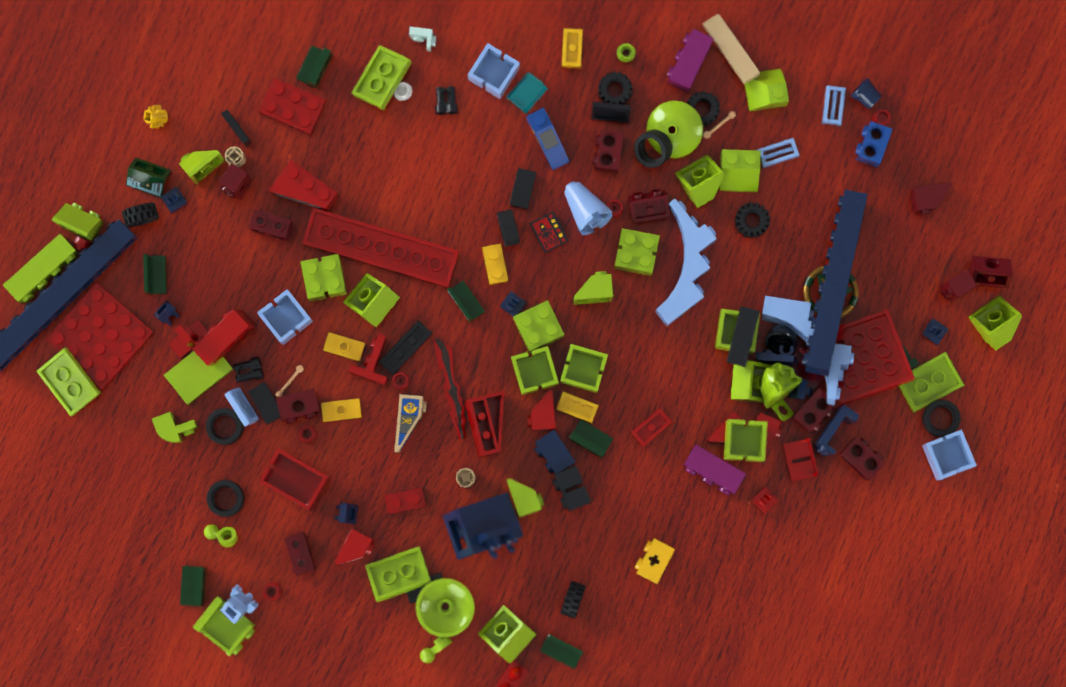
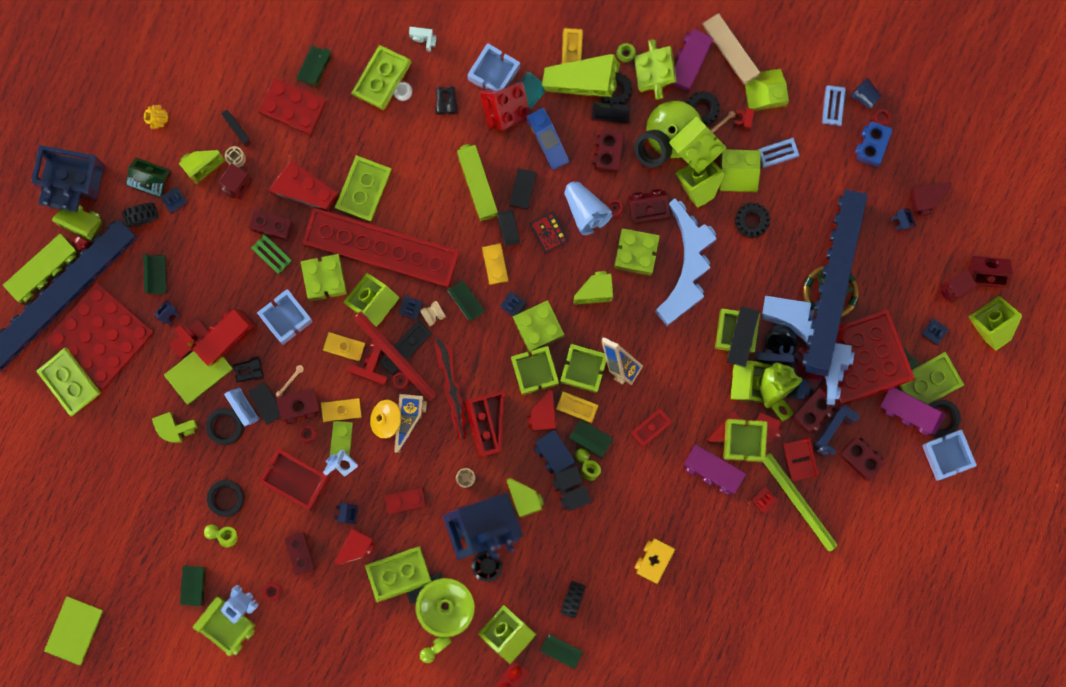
(67, 178): none -> dark blue piece
(73, 630): none -> lime tile
(259, 243): none -> bright green tile
(335, 460): none -> light blue bracket
(341, 437): none -> lime plate
(363, 188): none -> lime plate
(385, 419): none -> yellow dish
(395, 356): none -> red axle
(410, 308): none -> dark blue tile
(433, 313): none -> tan wheel
(477, 182): none -> lime slope
(487, 566): none -> black helmet
(505, 106): none -> red bracket
(582, 456): none -> lime plate
(583, 77): none -> lime slope
(620, 363): none -> slope
(655, 69): none -> lime plate
(697, 145): none -> lime piece
(747, 118): none -> red tile
(800, 502): none -> lime axle
(906, 219): none -> dark blue tile
(912, 411): none -> magenta brick

